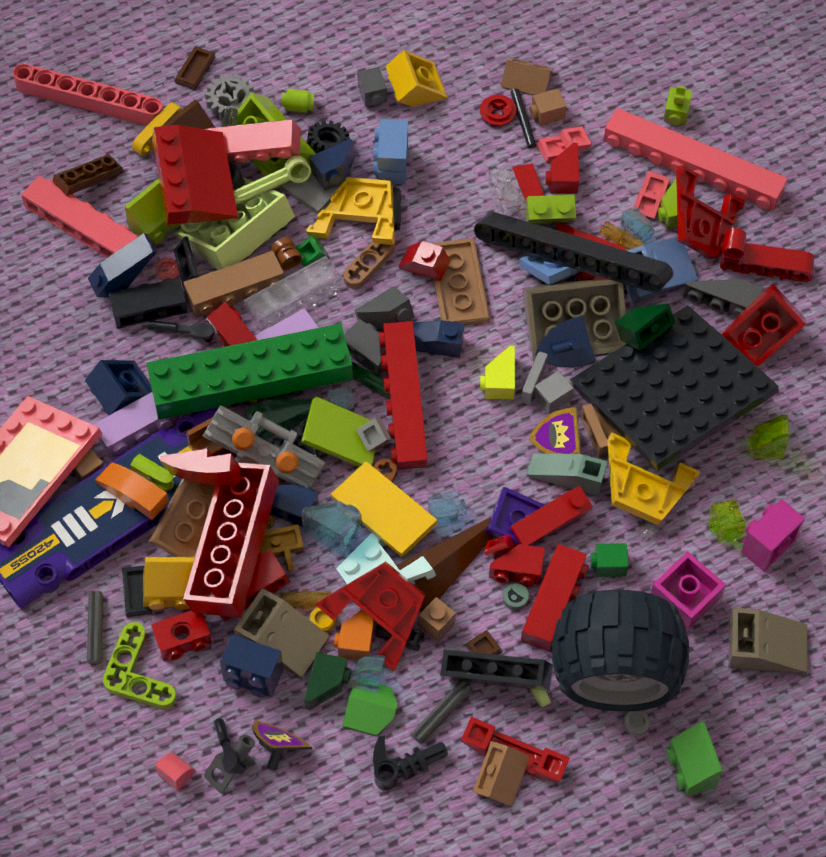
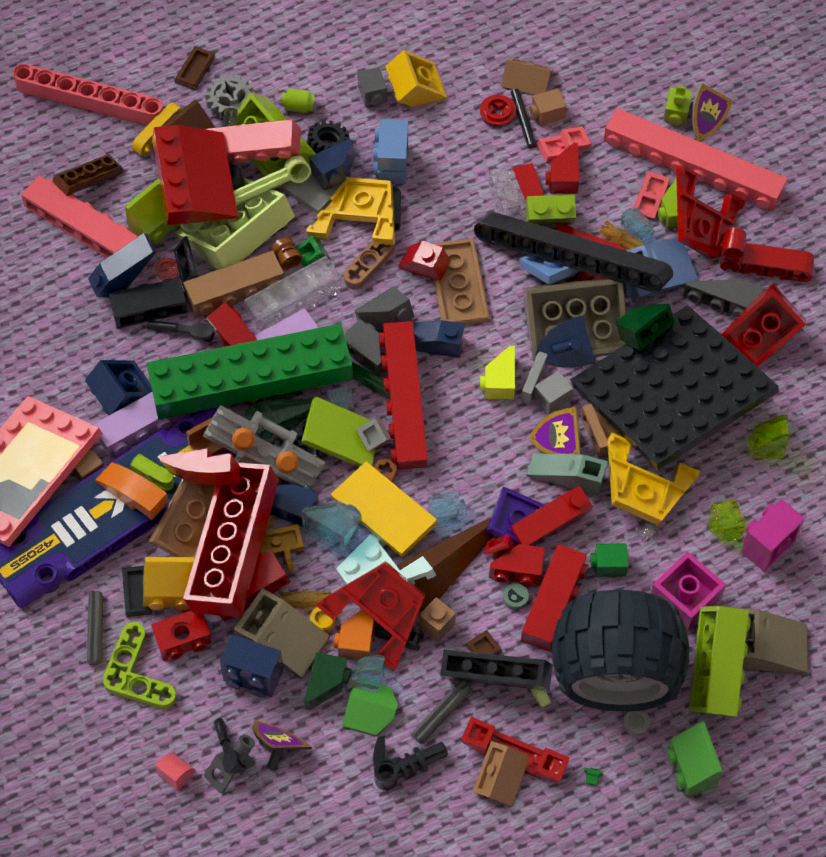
(592, 776): none -> green piece
(708, 111): none -> shield
(719, 660): none -> lime slope

